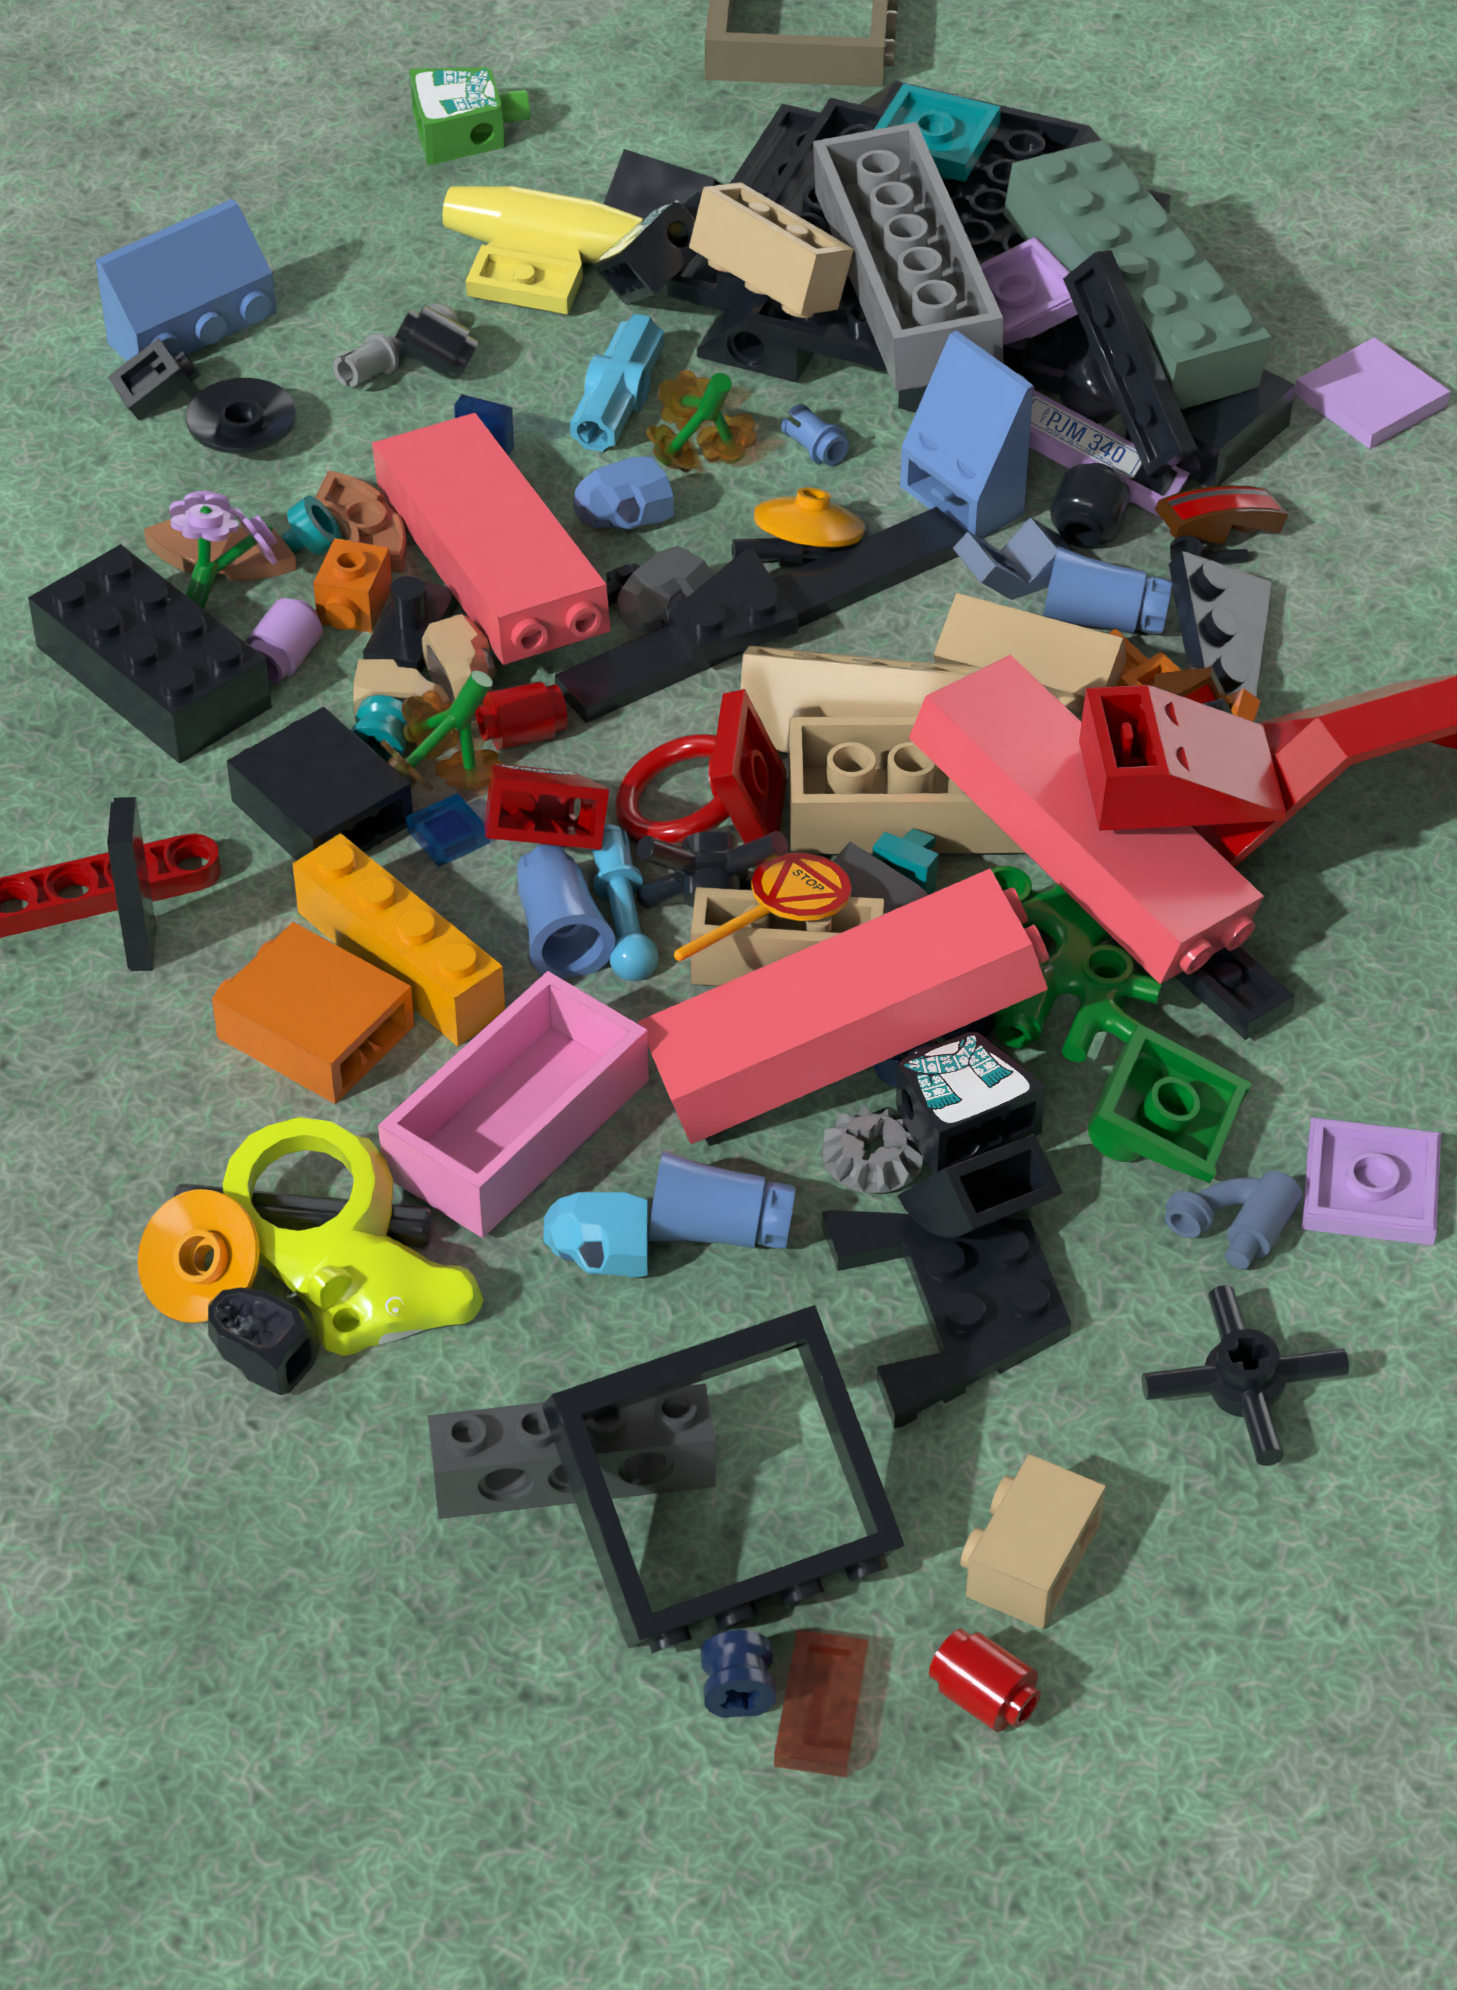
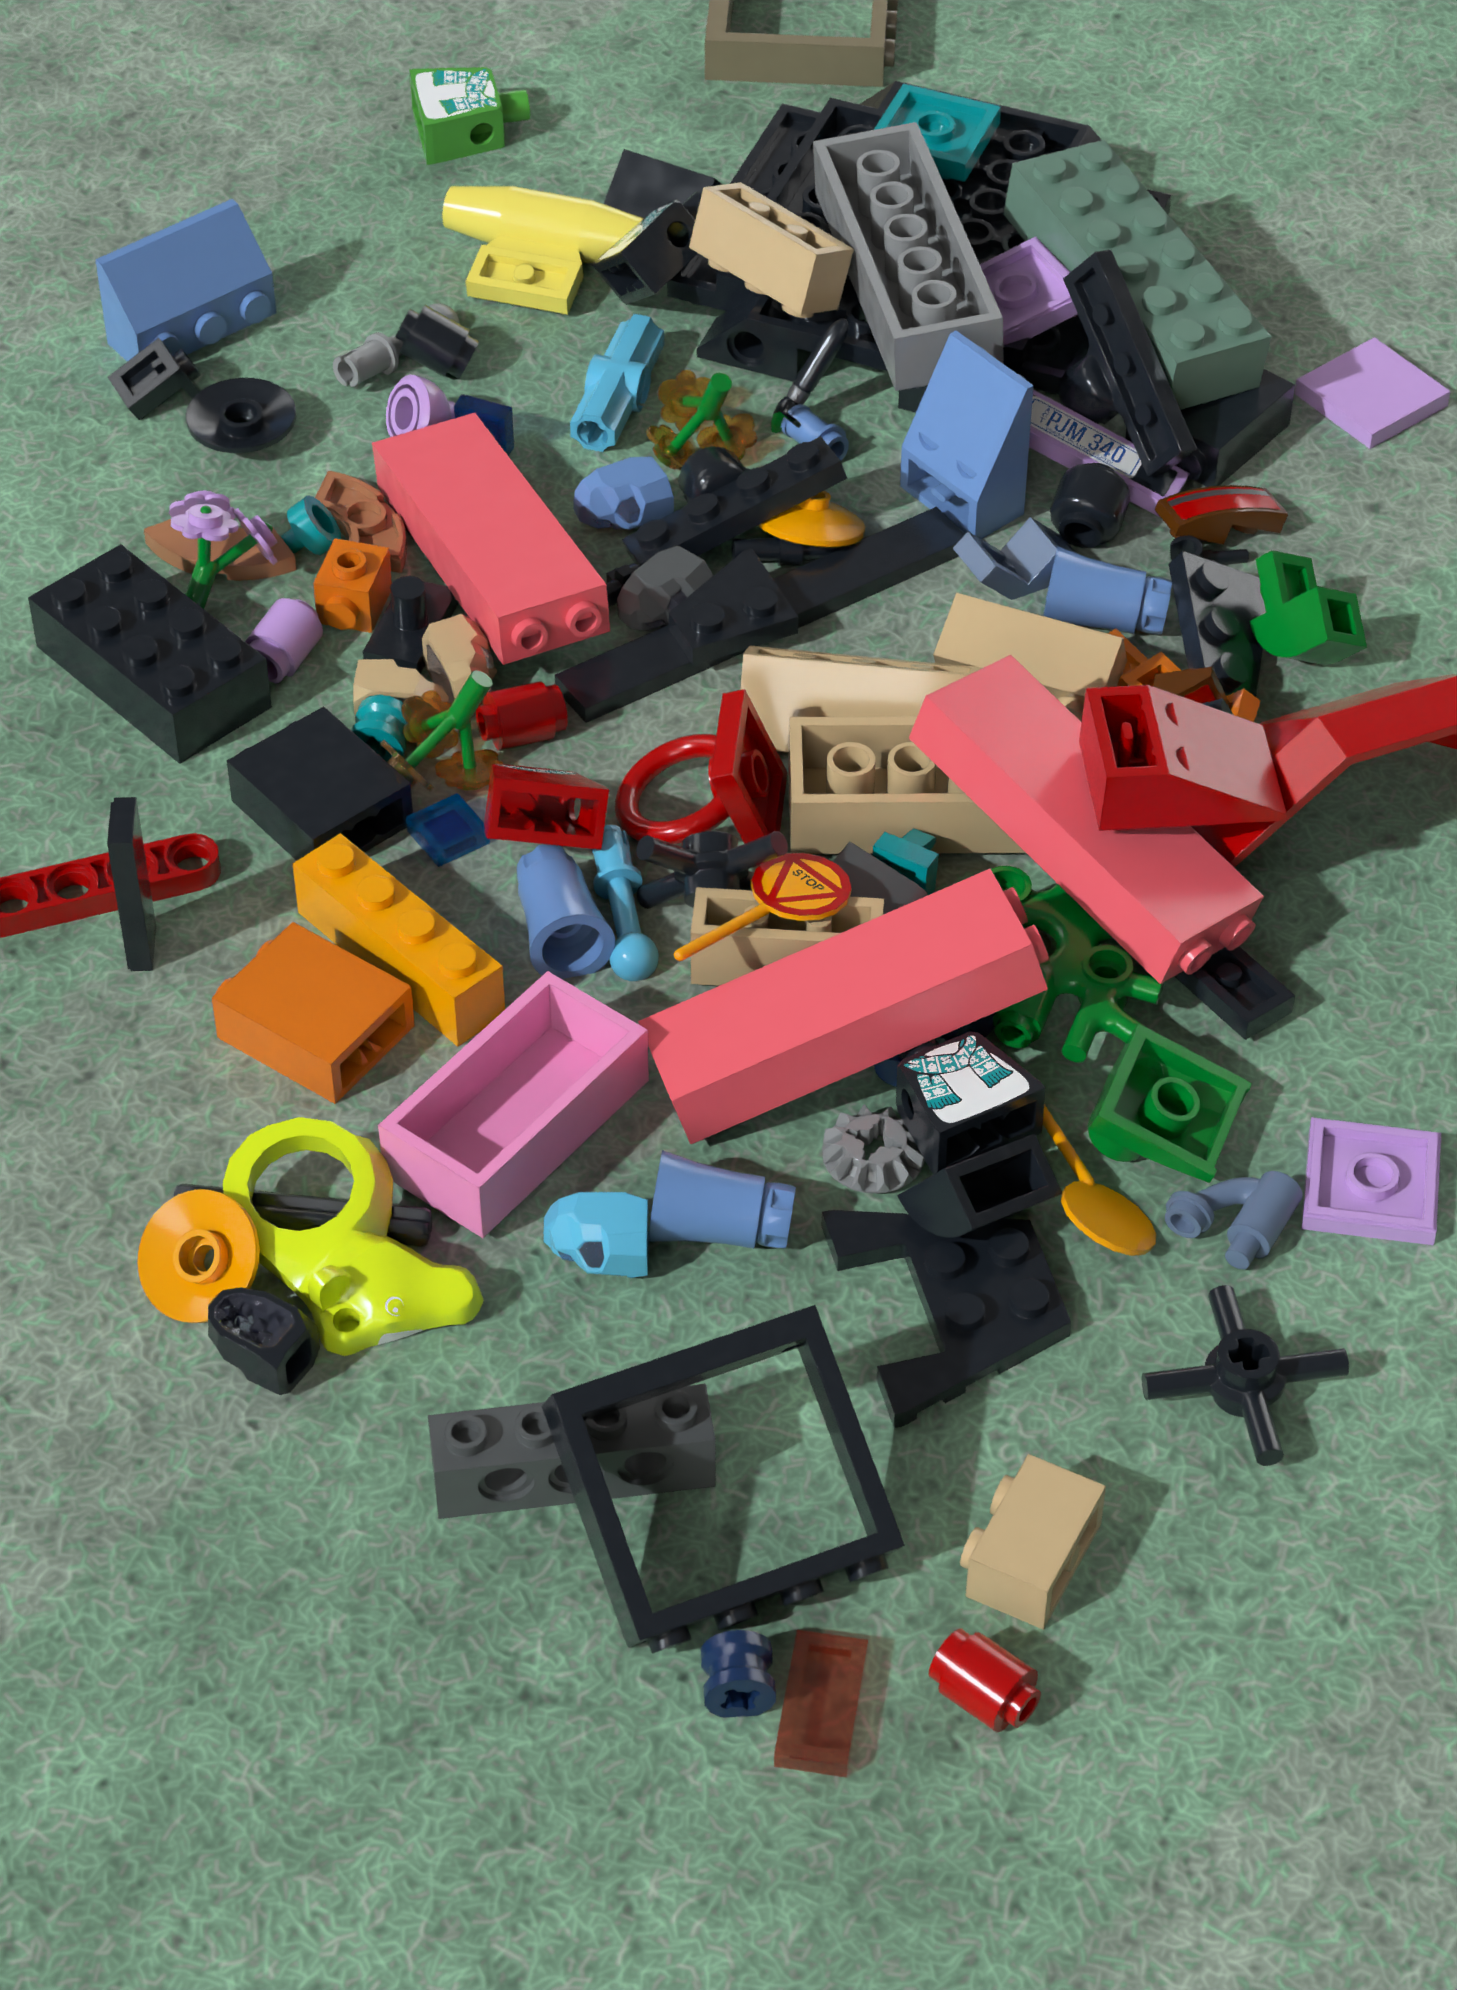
(415, 405): none -> lavender brick
(732, 499): none -> black plate
(811, 372): none -> black piece
(1098, 1210): none -> light orange piece
(1304, 618): none -> green brick

